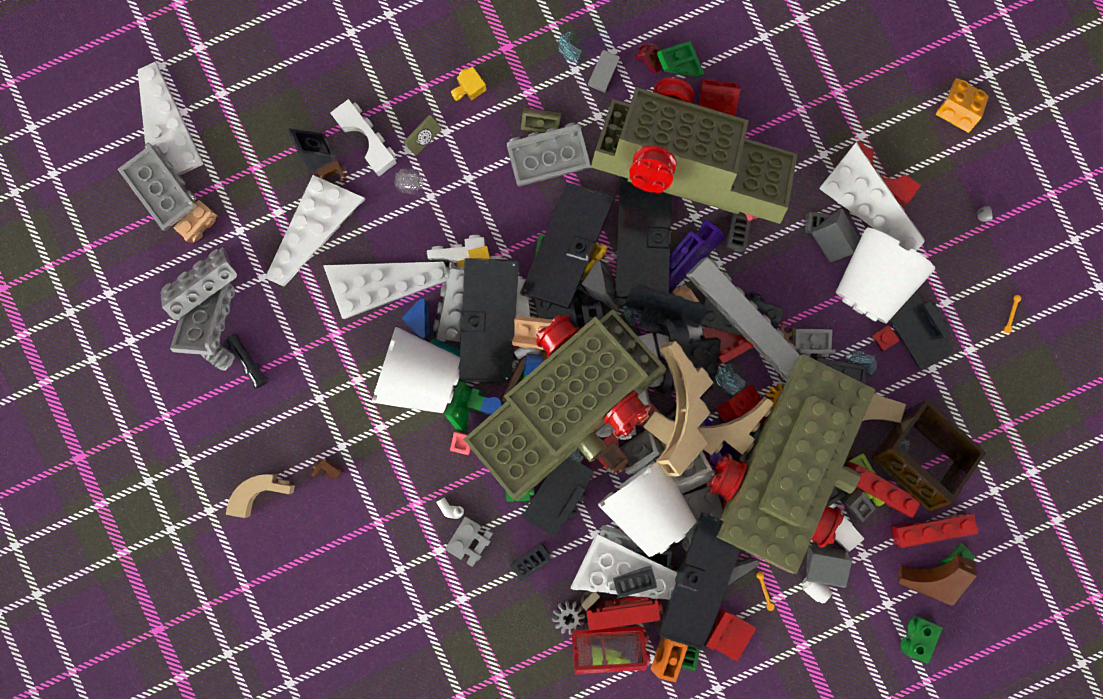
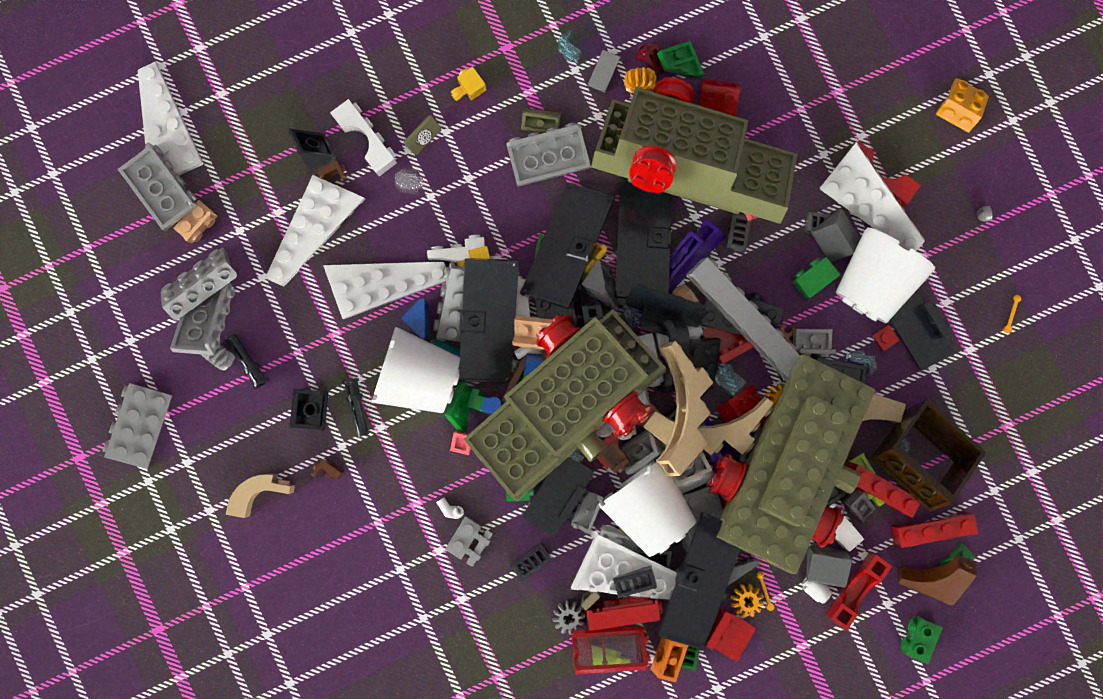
(137, 425): none -> light grey bracket
(308, 409): none -> black slope
(354, 398): none -> black pin
(587, 512): none -> light grey hinge
(641, 78): none -> light orange gear
(741, 605): none -> light orange gear
(815, 278): none -> green brick
(847, 604): none -> red arch

